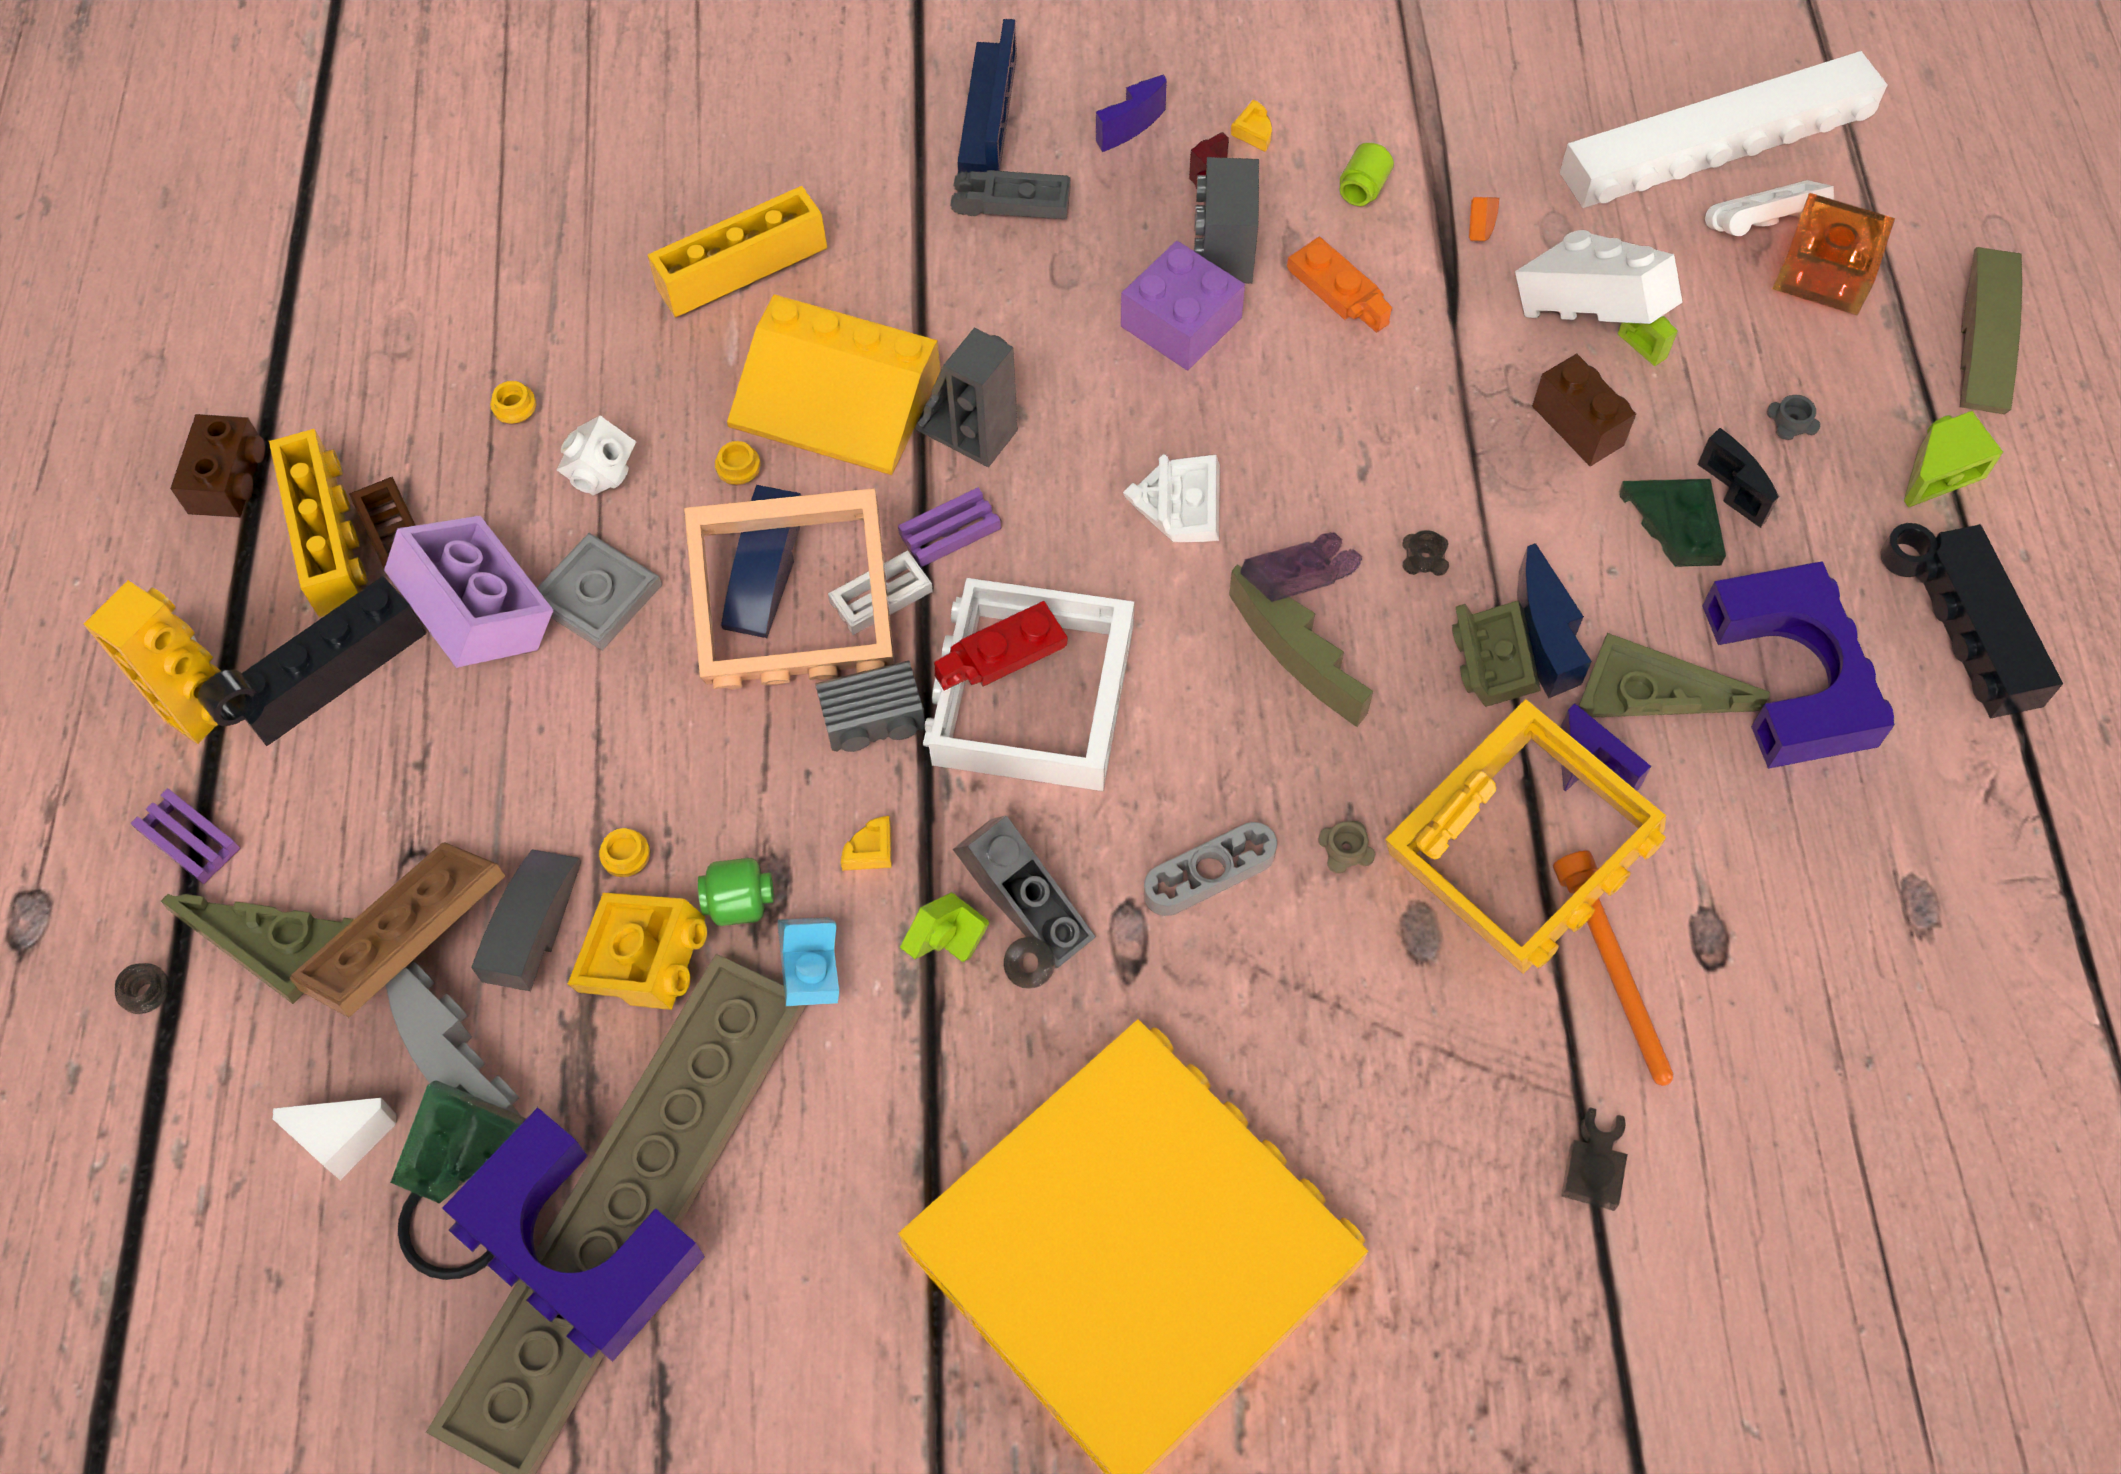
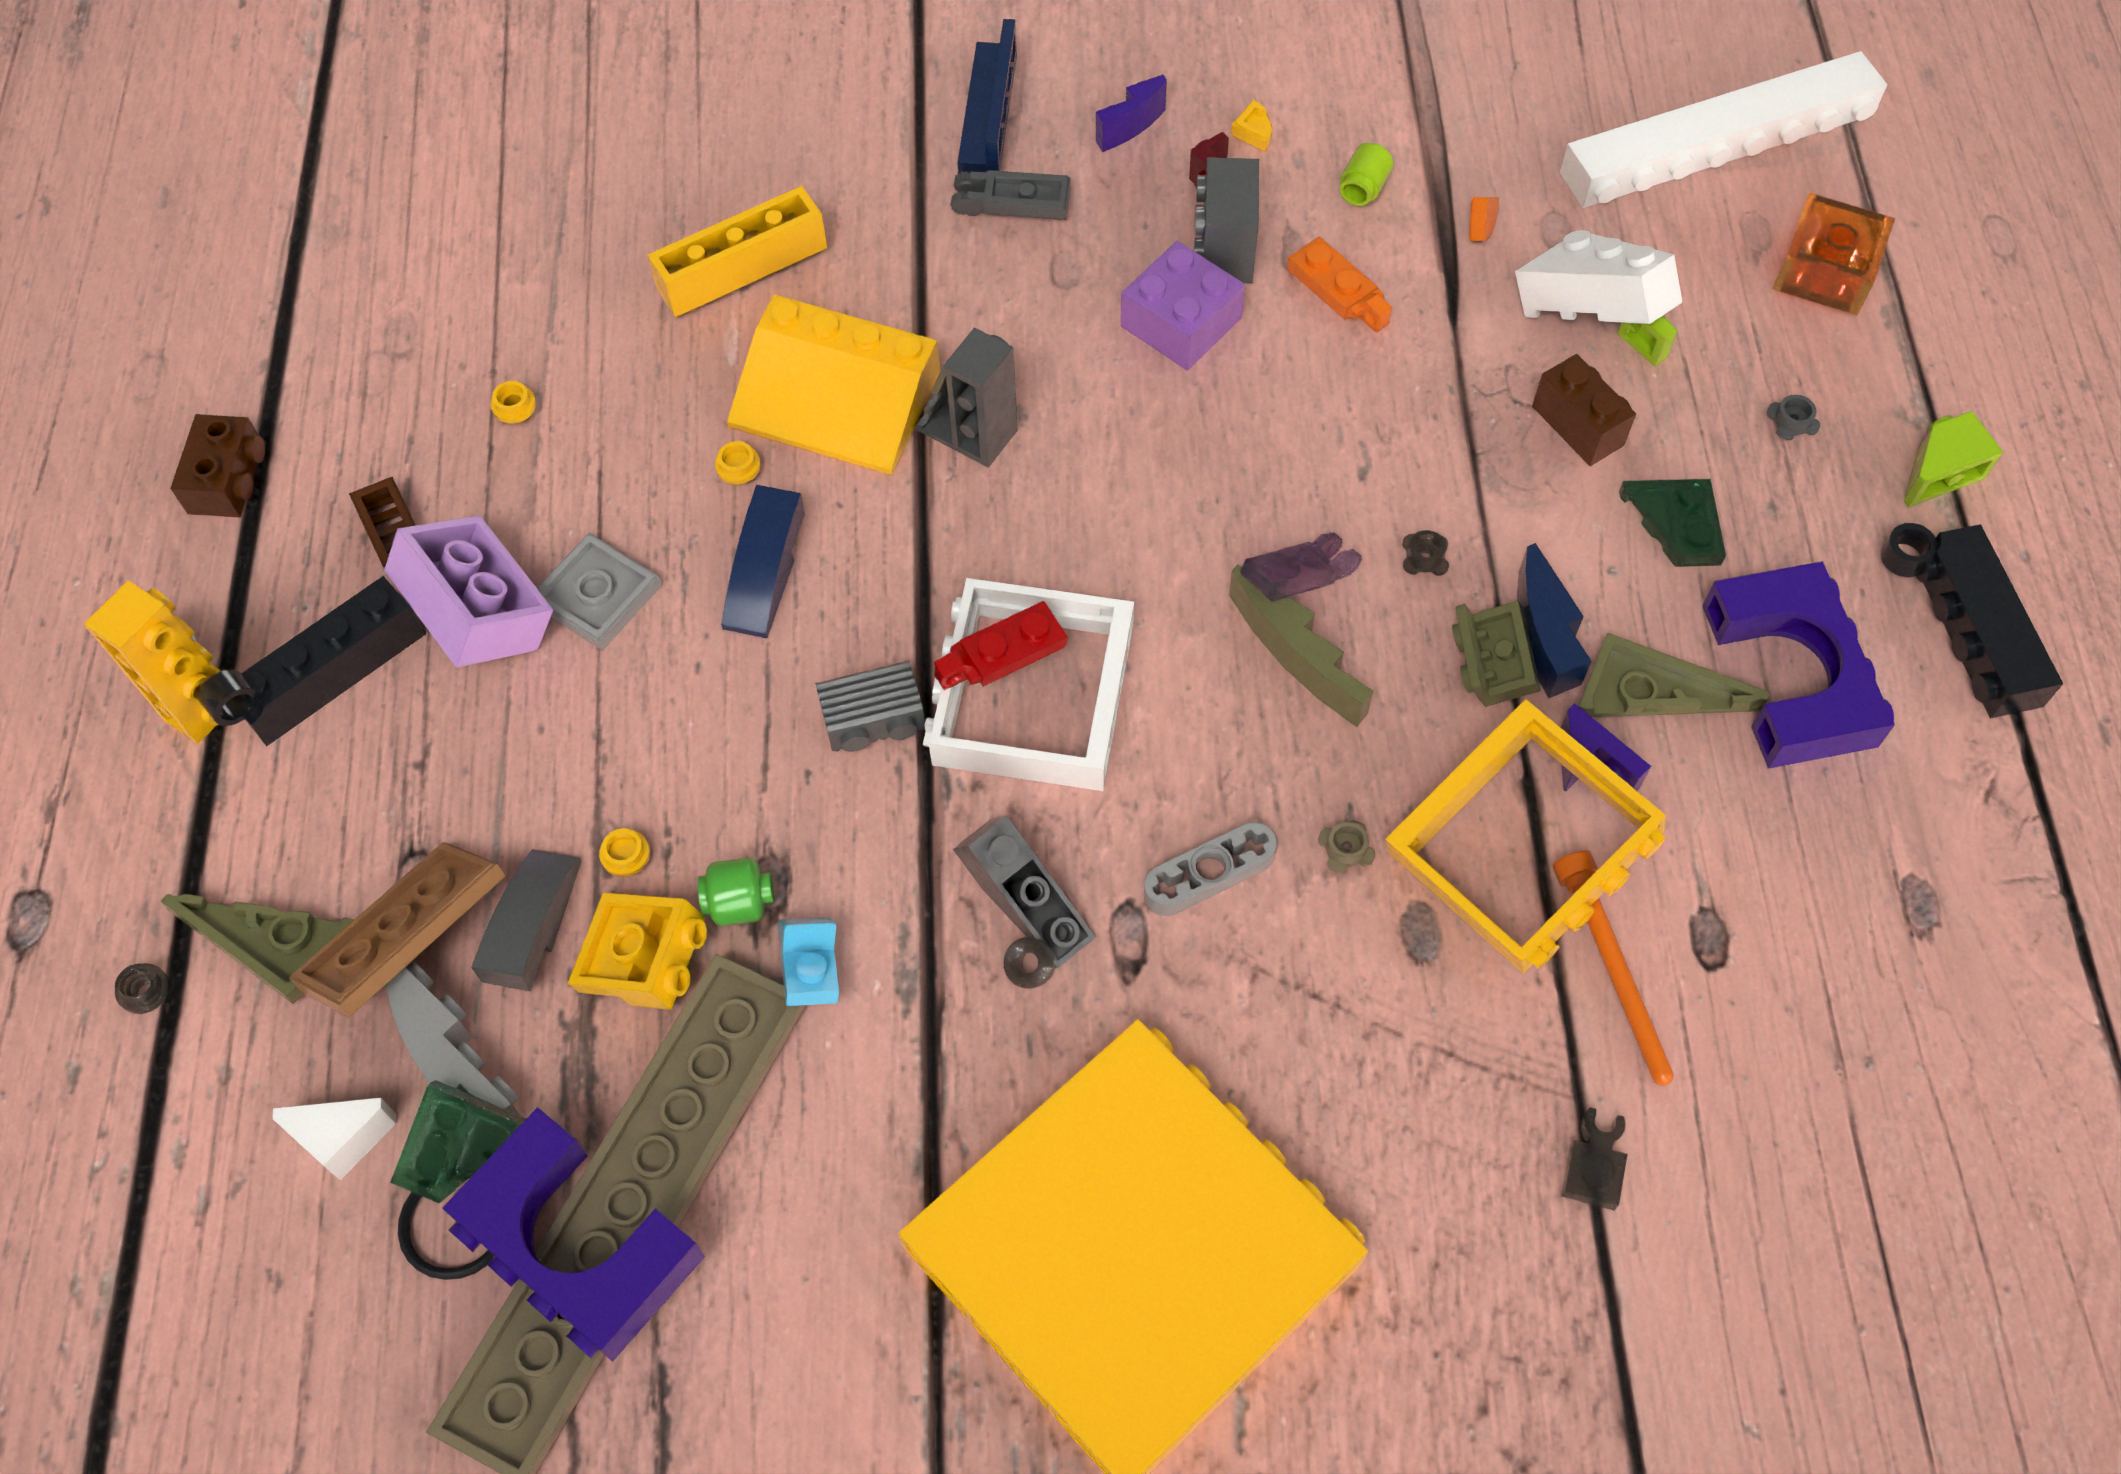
(160, 812): medium lavender tile -> none
(316, 520): yellow brick -> none
(596, 456): white brick -> none
(776, 514): light nougat window -> none
(869, 847): yellow tile -> none
(900, 592): white tile -> none
(945, 521): medium lavender tile -> none
(946, 925): lime bracket -> none
(1181, 498): white slope -> none
(1456, 814): yellow axle -> none
(1749, 485): black slope -> none
(1764, 207): white plate -> none
(1991, 330): olive slope -> none

